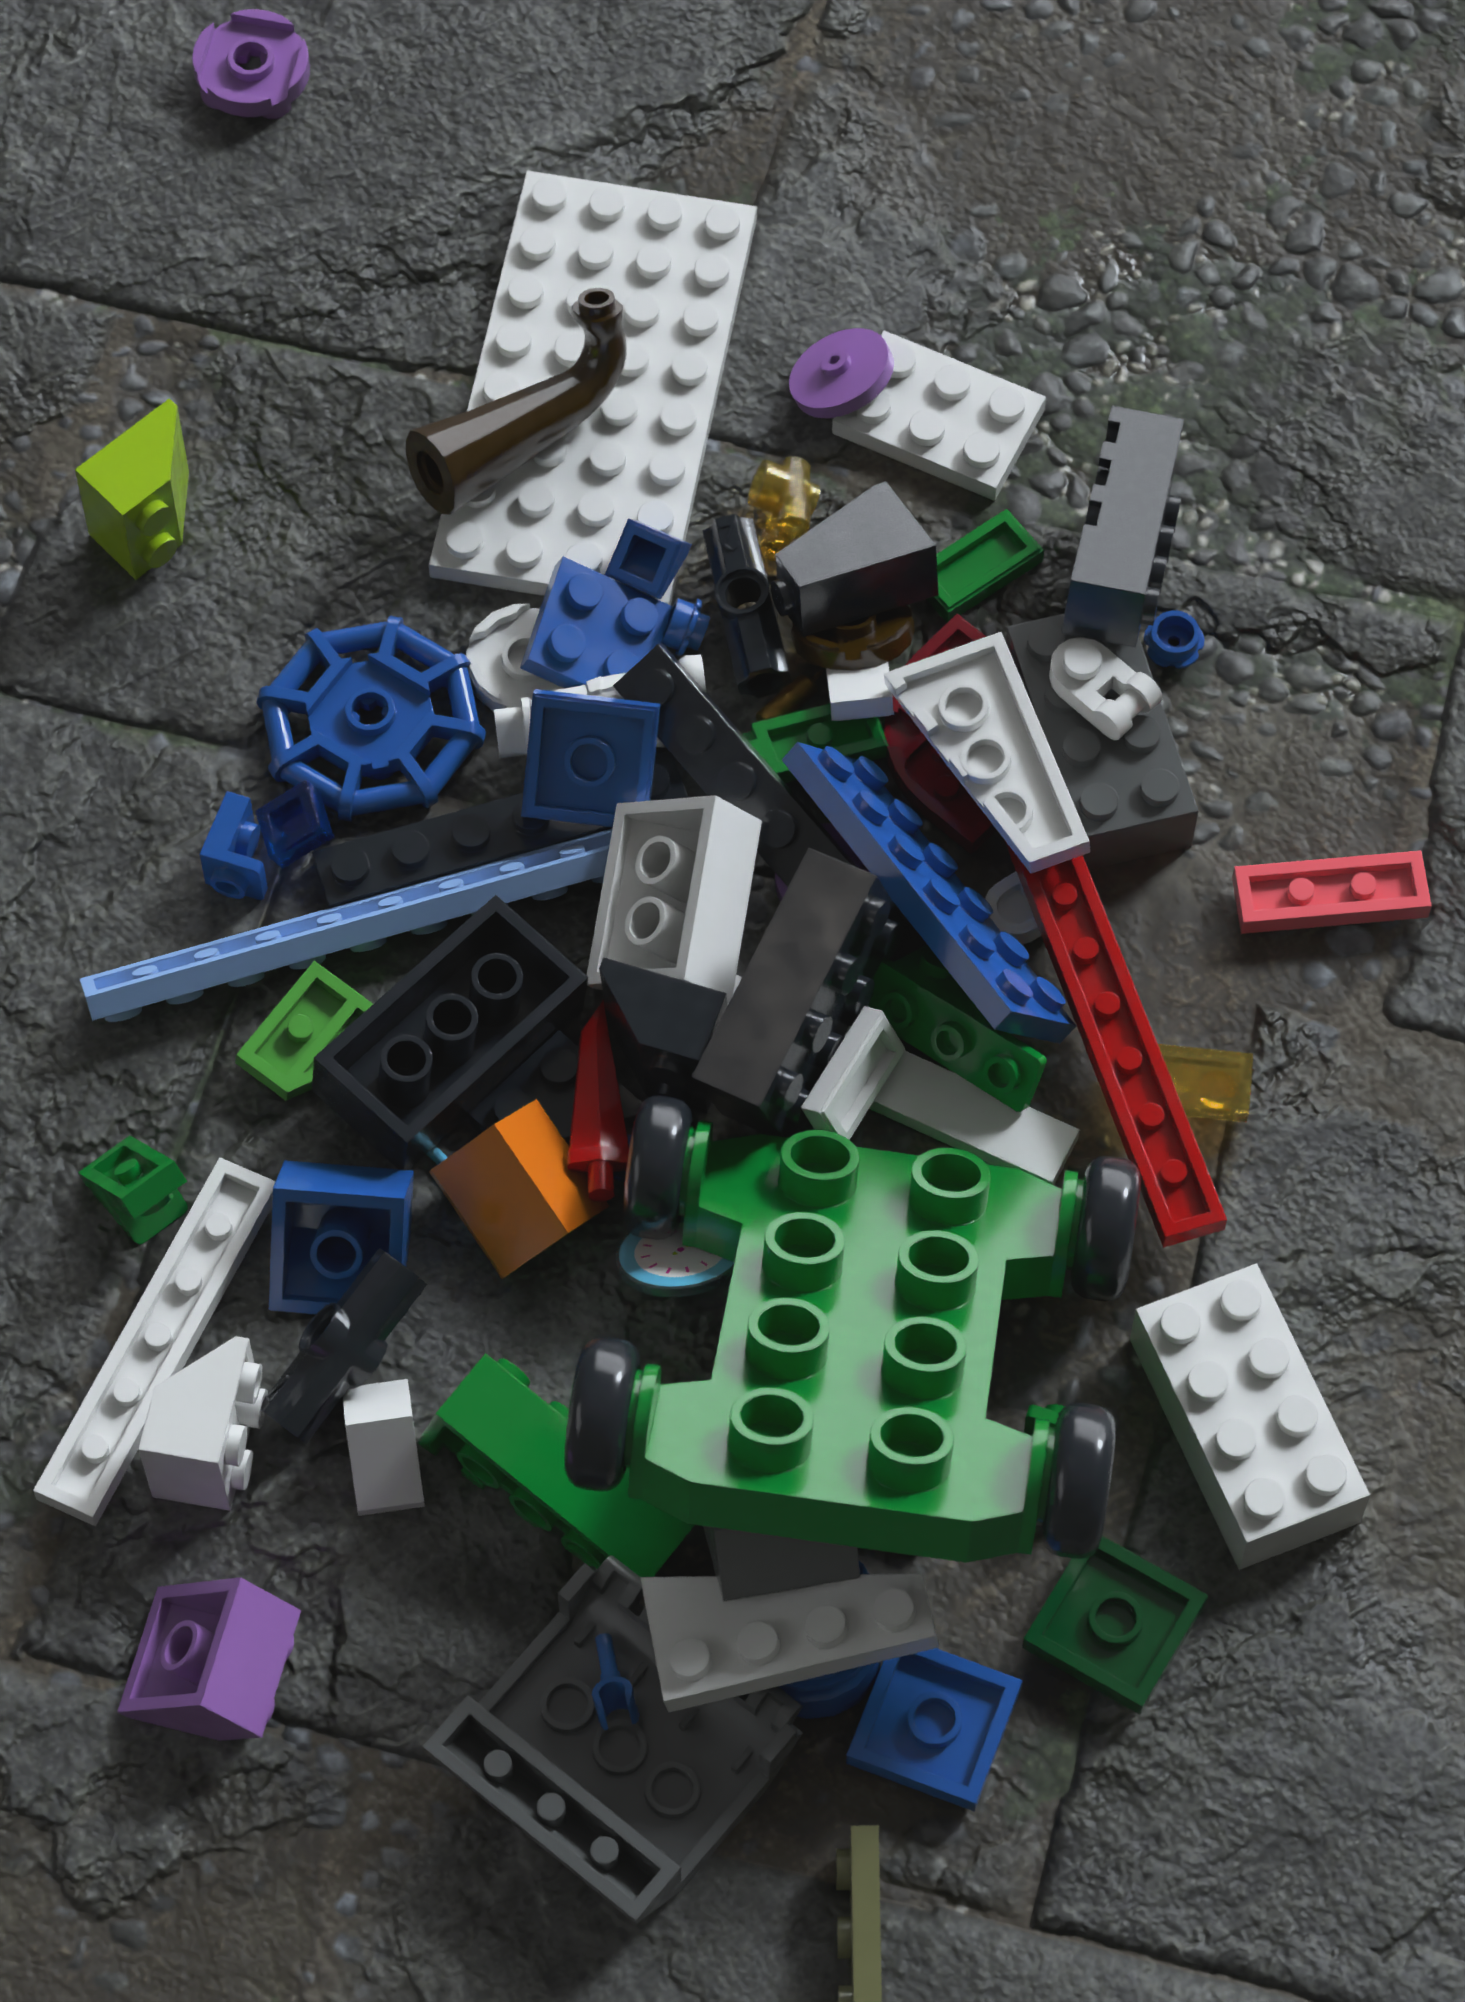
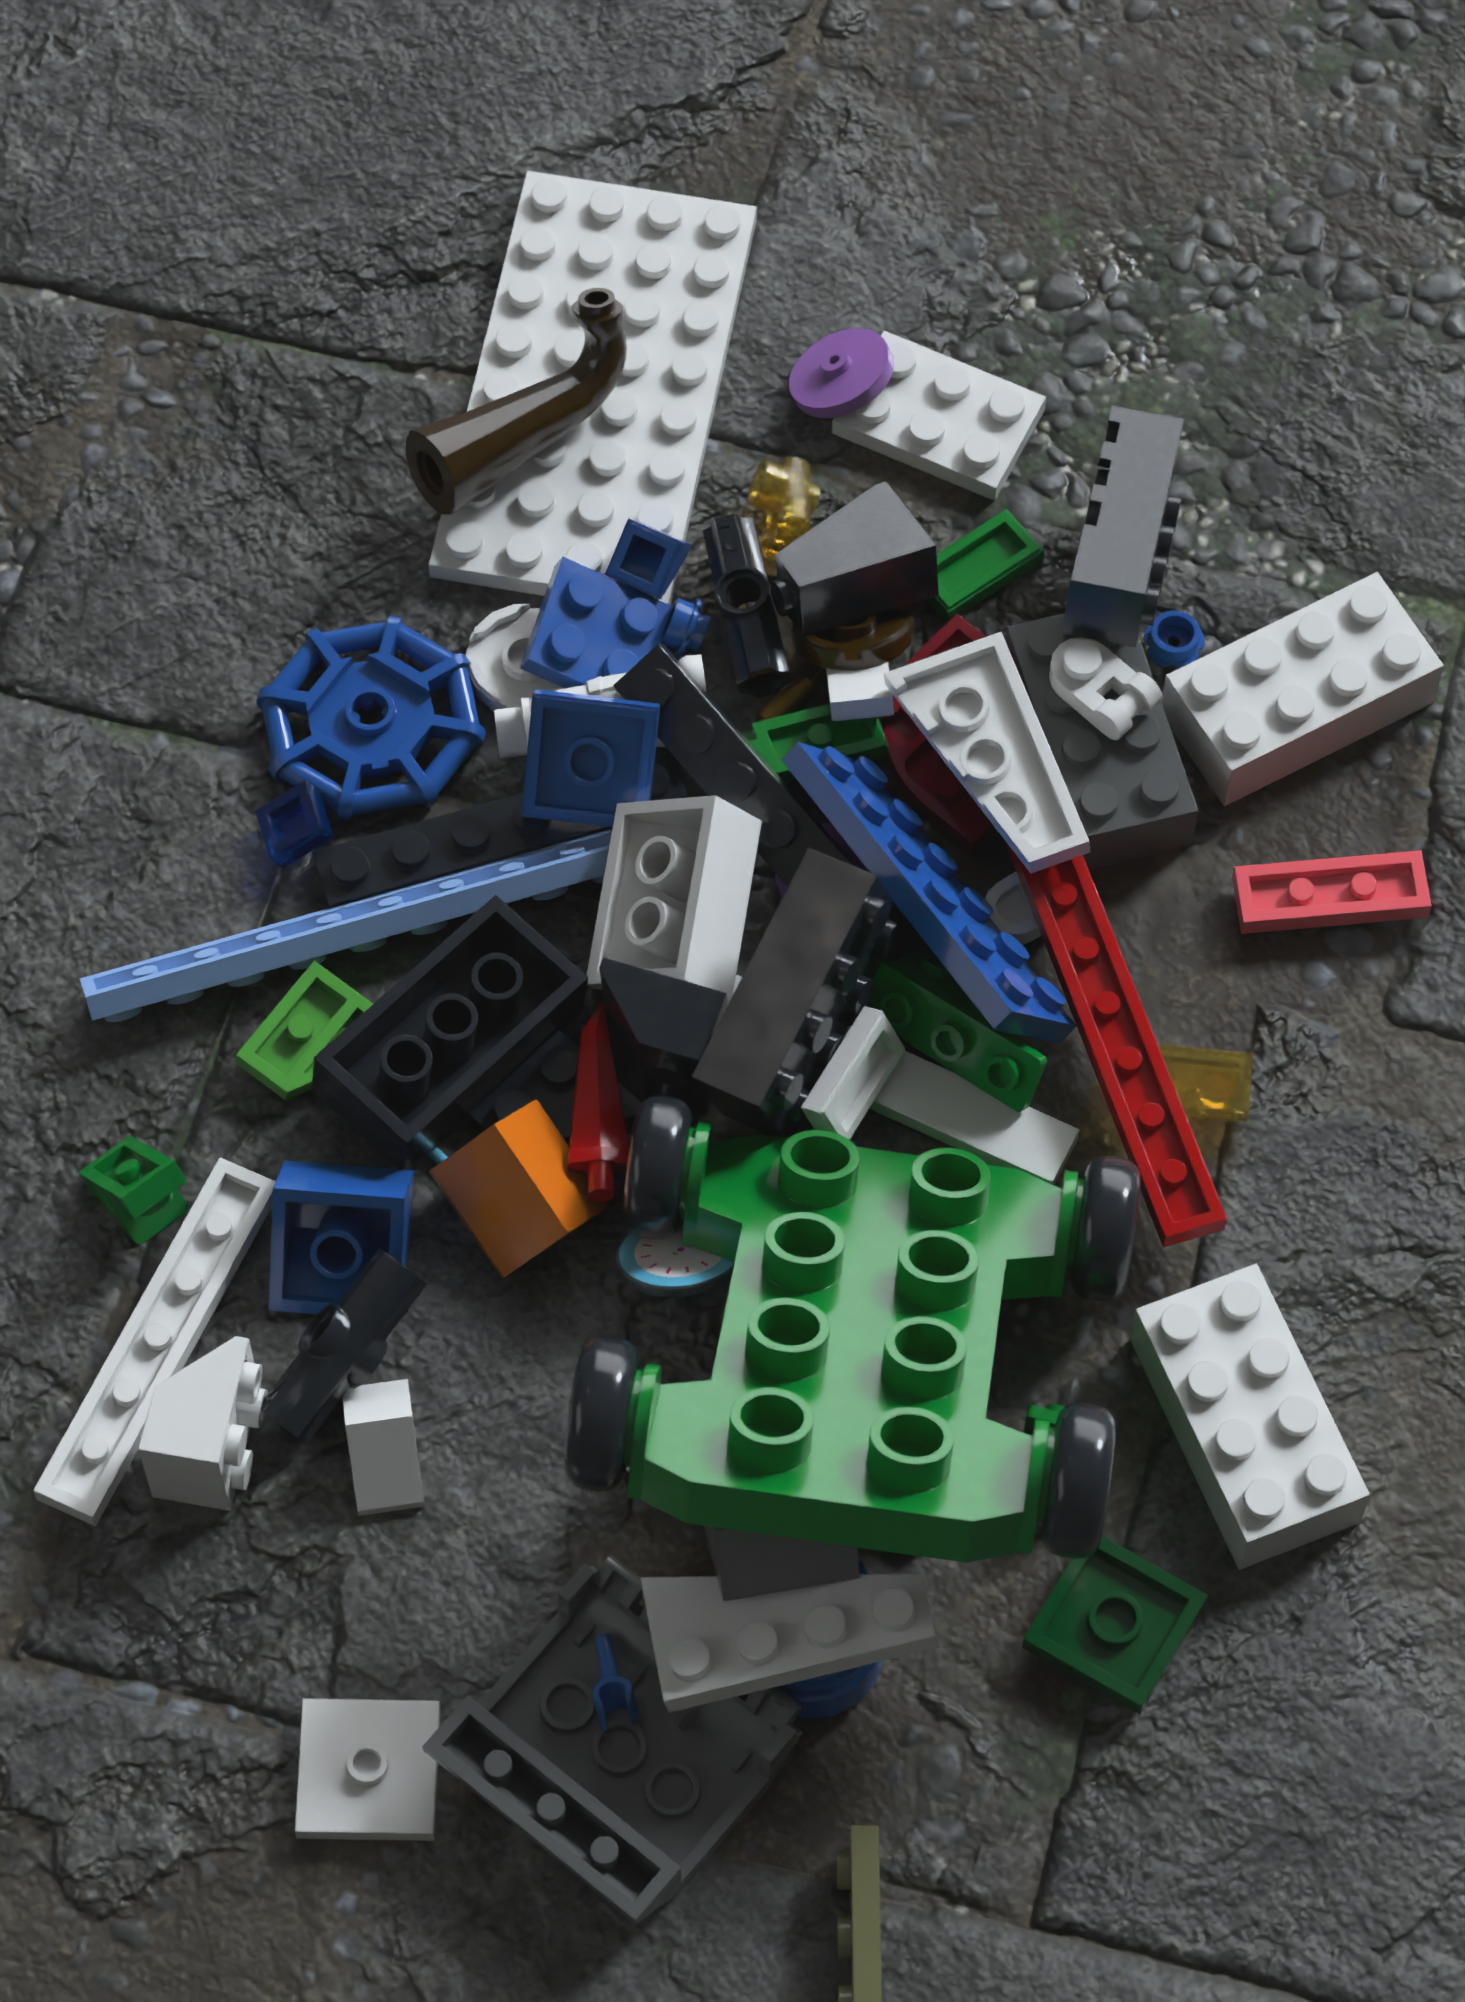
(138, 492): lime slope -> none
(211, 1659): medium lavender slope -> none
(230, 848): blue bracket -> none
(257, 91): medium lavender plate -> none
(367, 1770): none -> white plate
(518, 1443): green wedge -> none
(935, 1724): blue plate -> none
(1301, 688): none -> white brick

